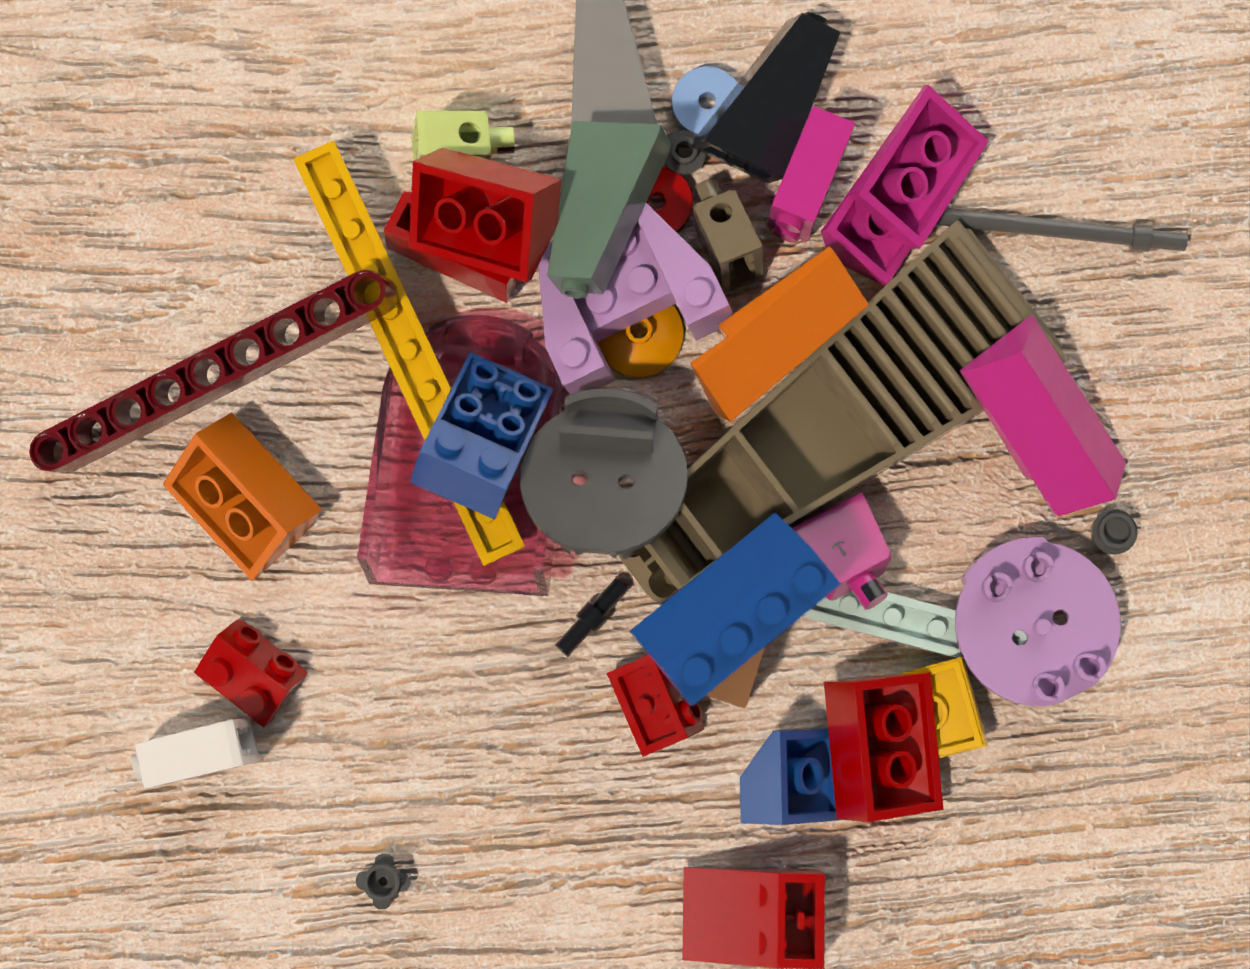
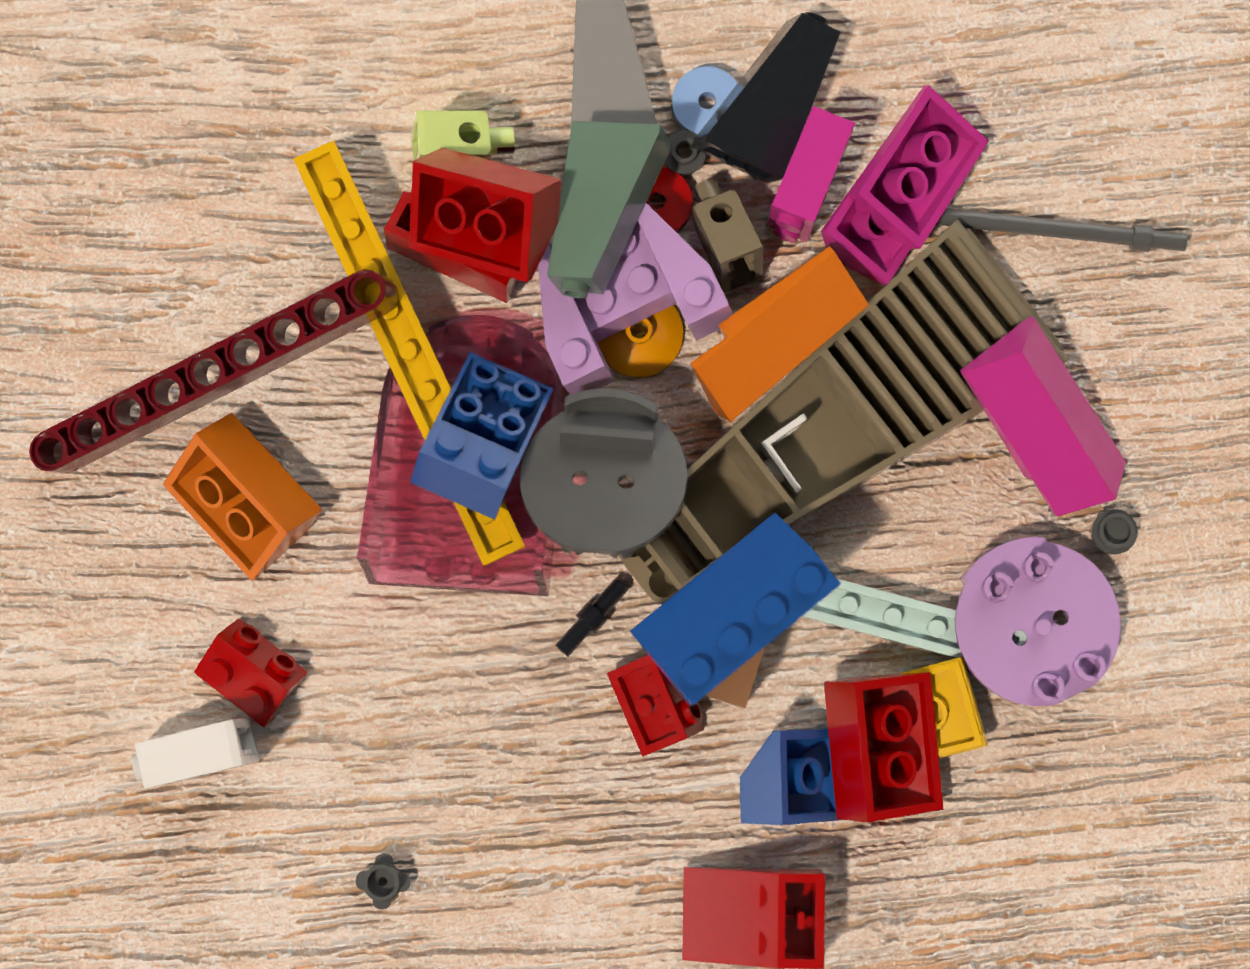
(774, 462): none -> white bracket
(851, 549): dark pink torso -> none

